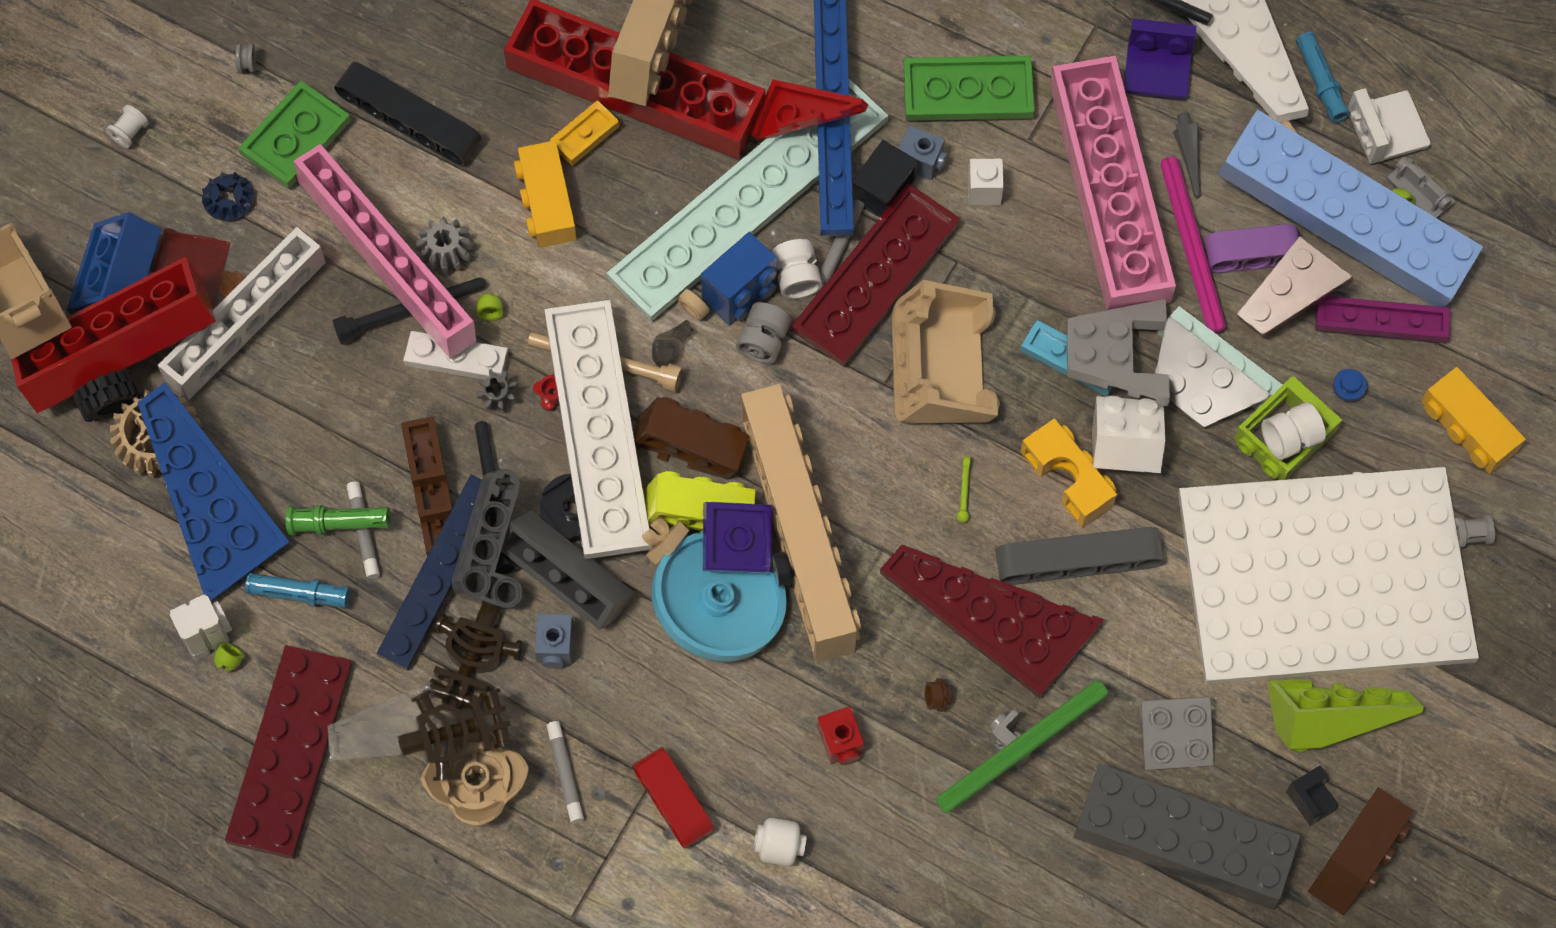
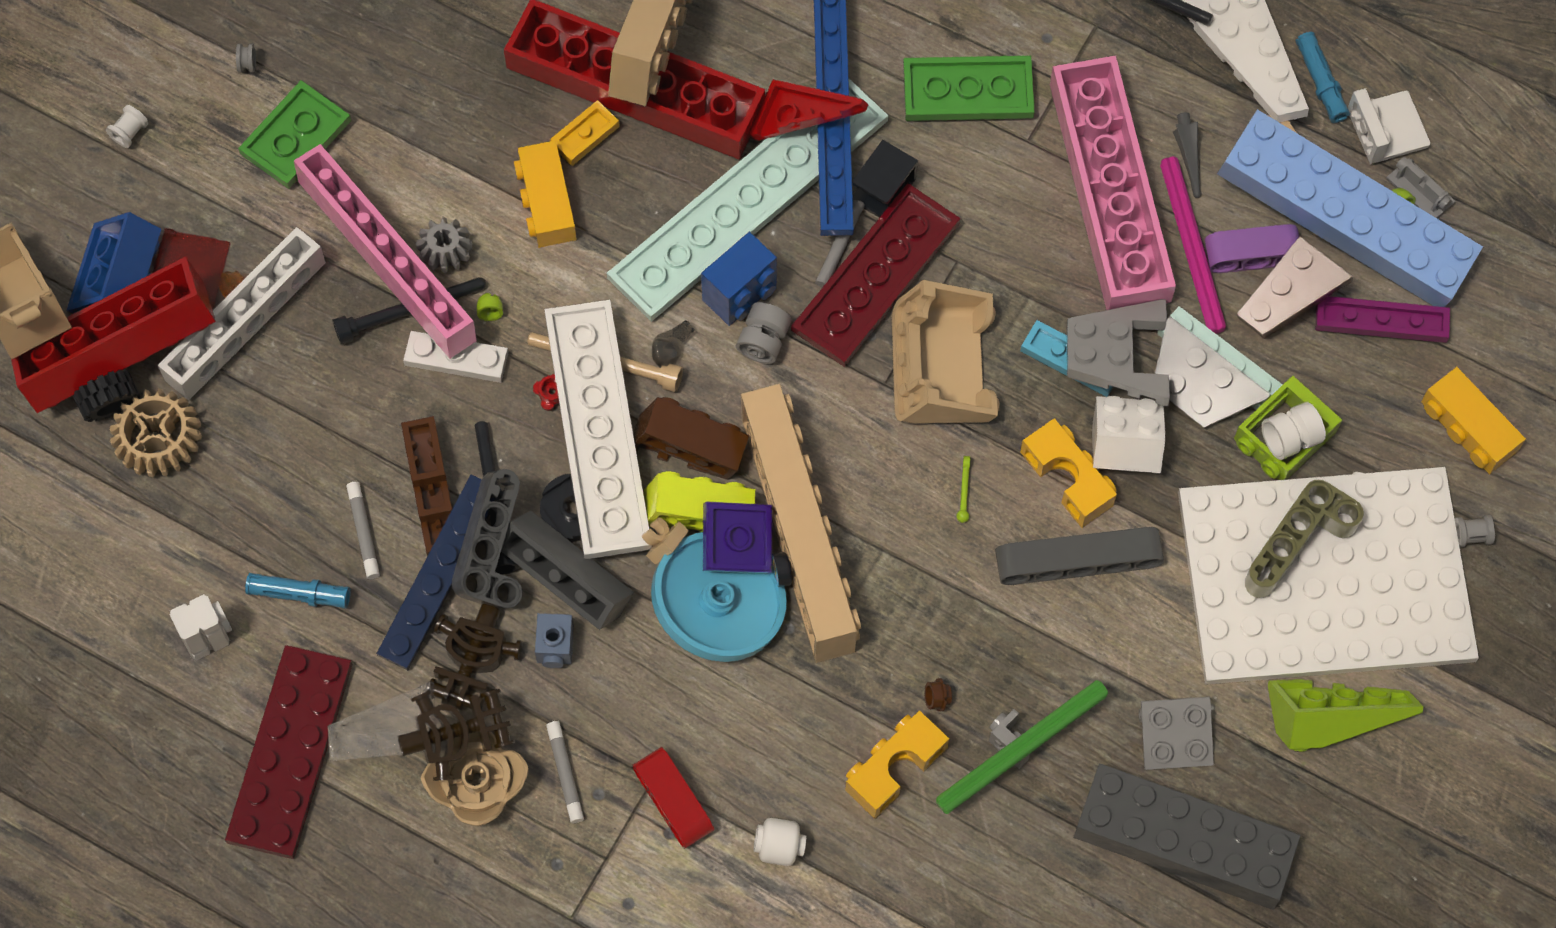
(216, 511): blue wing -> none
(227, 209): dark blue gear -> none
(228, 656): lime hinge -> none
(323, 519): bright green pin -> none
(407, 113): black beam -> none
(505, 393): dark grey gear -> none
(693, 304): tan tile -> none
(797, 268): white wheel -> none
(840, 736): red brick -> none
(915, 741): none -> yellow arch
(926, 149): sand blue brick -> none
(985, 182): white brick -> none
(1003, 622): dark red wing -> none
(1159, 59): dark purple bracket -> none
(1294, 540): none -> olive beam
(1312, 796): black panel -> none
(1349, 385): blue plate -> none
(1361, 851): reddish brown wedge -> none

